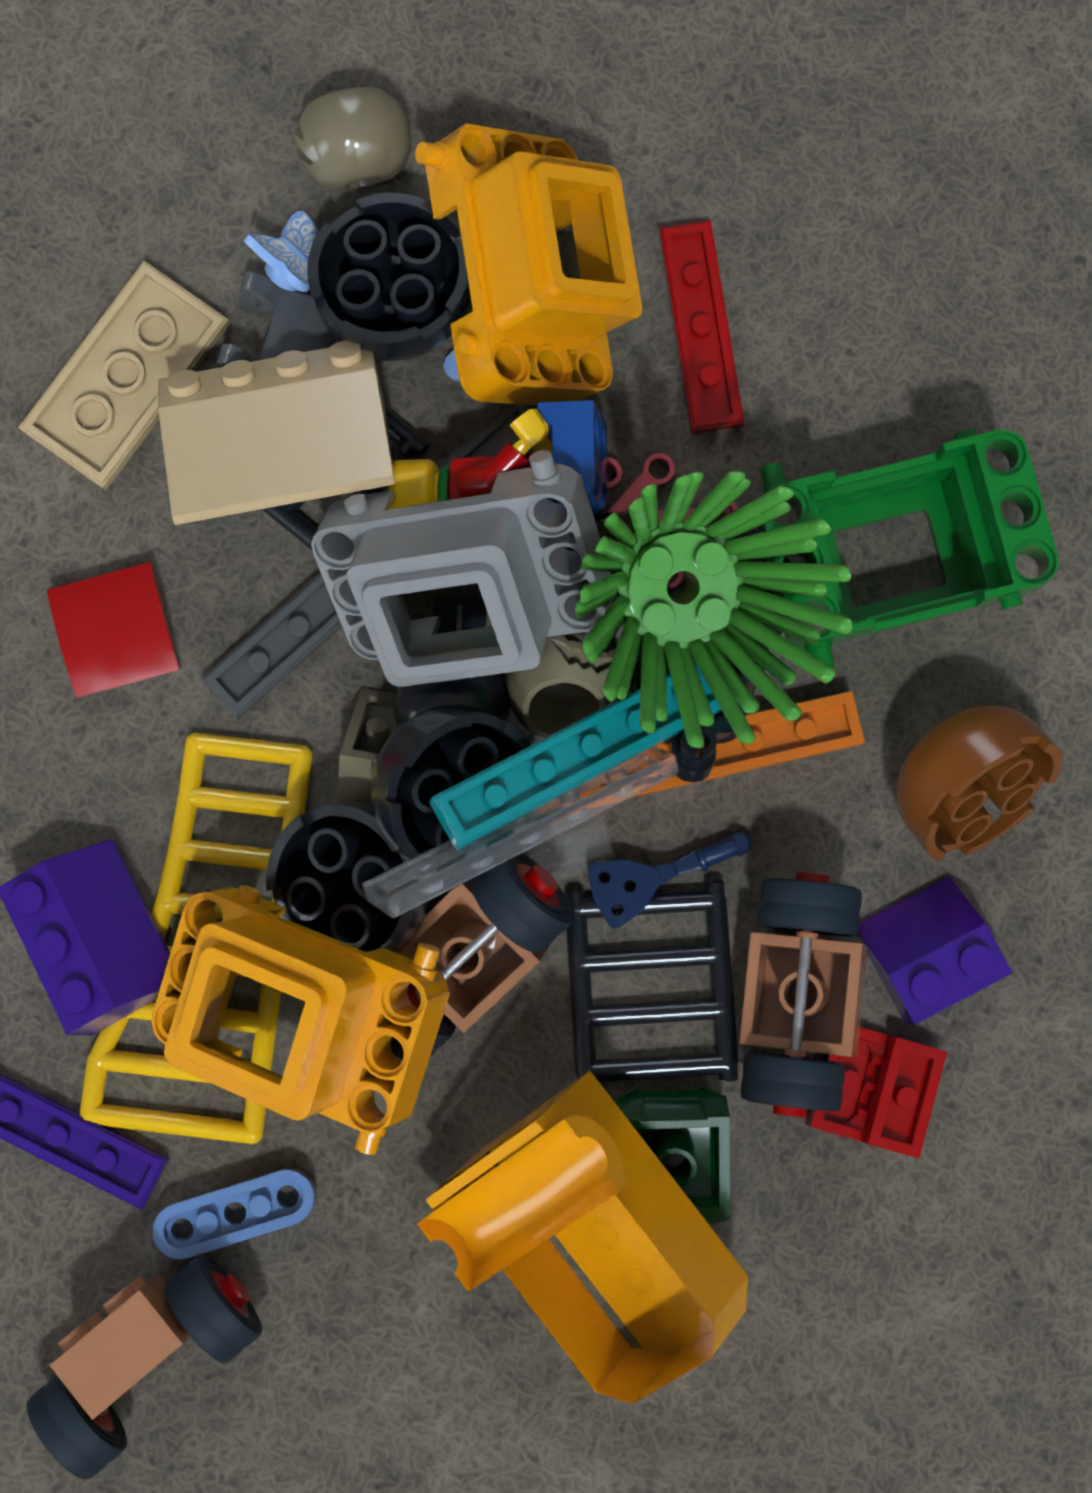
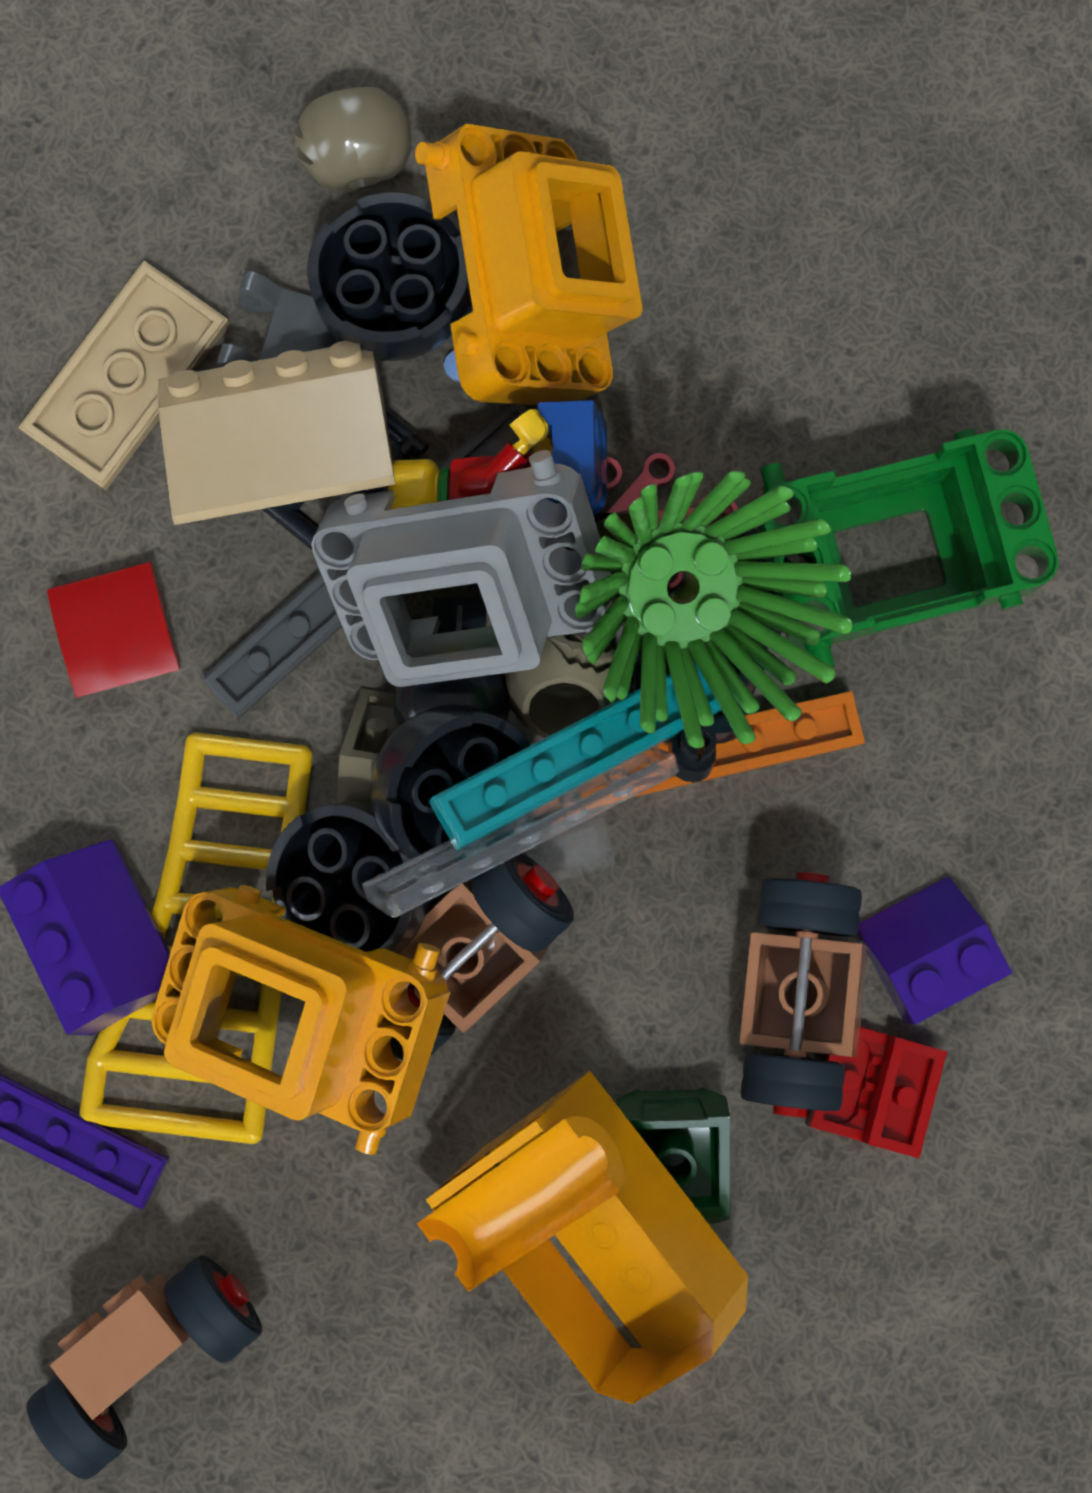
(216, 1230): medium blue plate -> none
(288, 255): light blue animal -> none
(649, 878): dark blue piece -> none
(701, 327): red tile -> none
(718, 1008): black bar -> none
(963, 762): dark orange cylinder -> none

